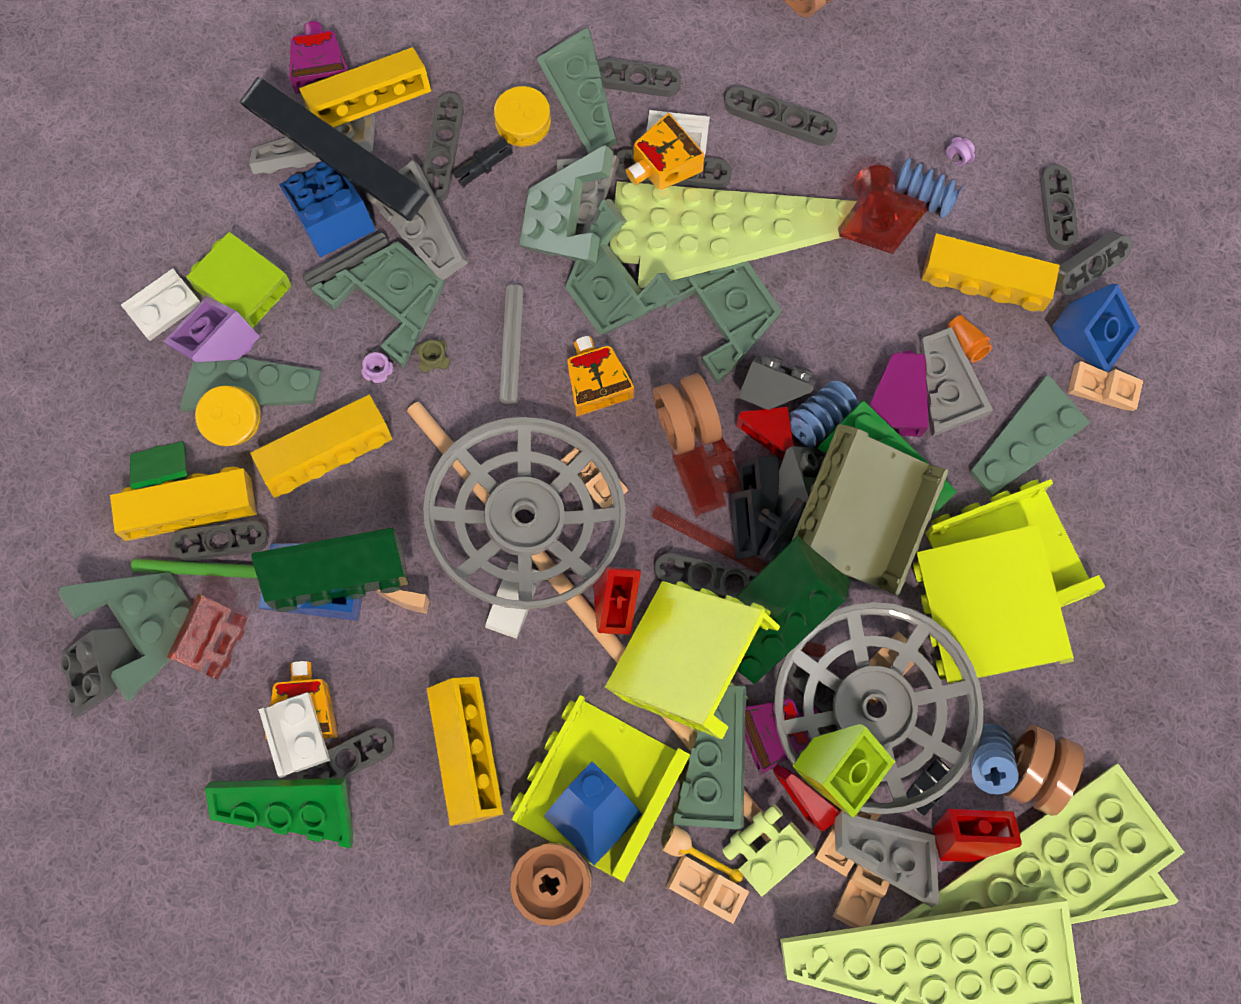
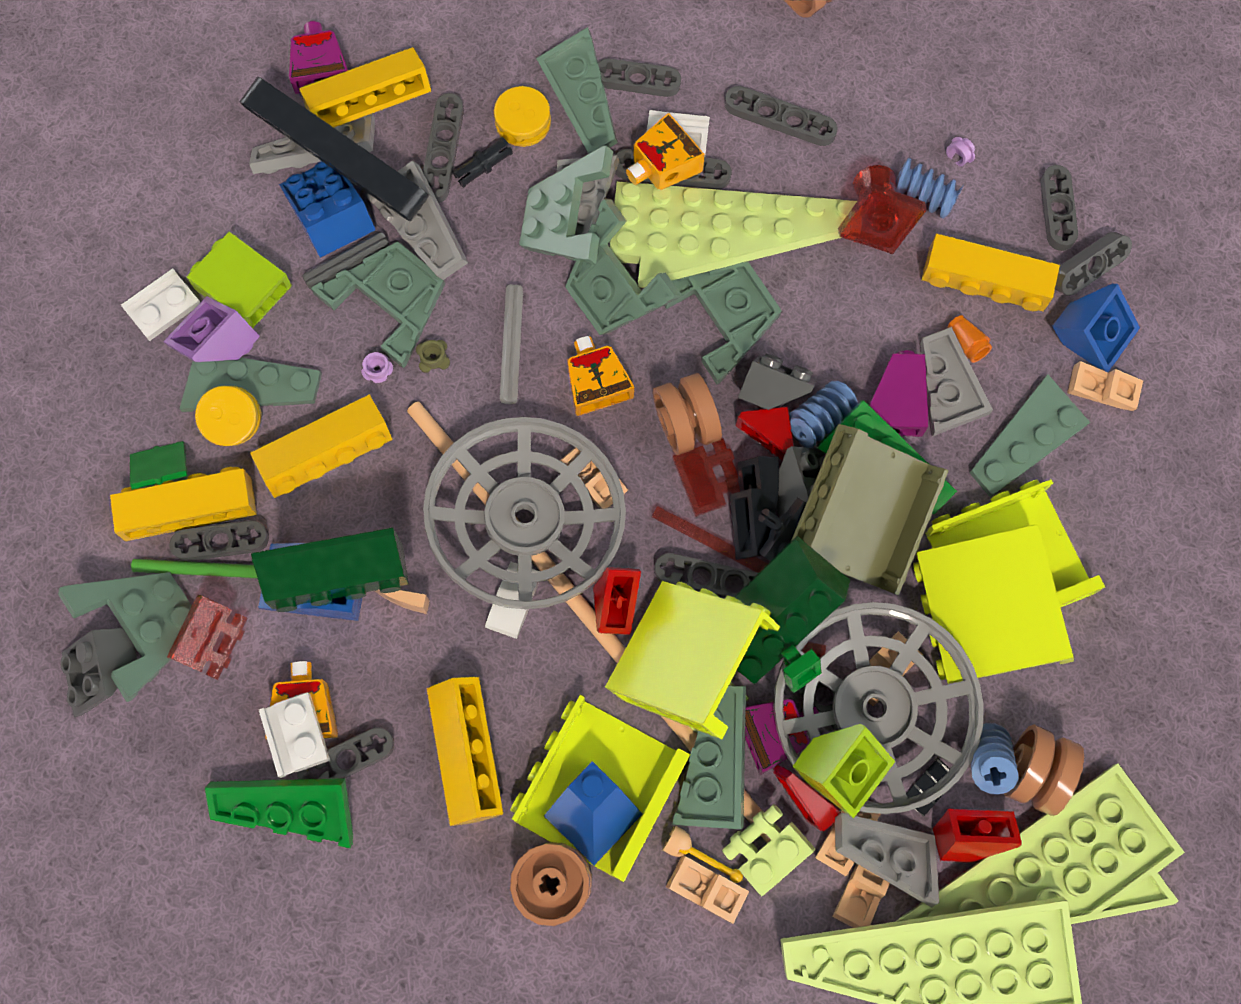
(800, 668): none -> green tile

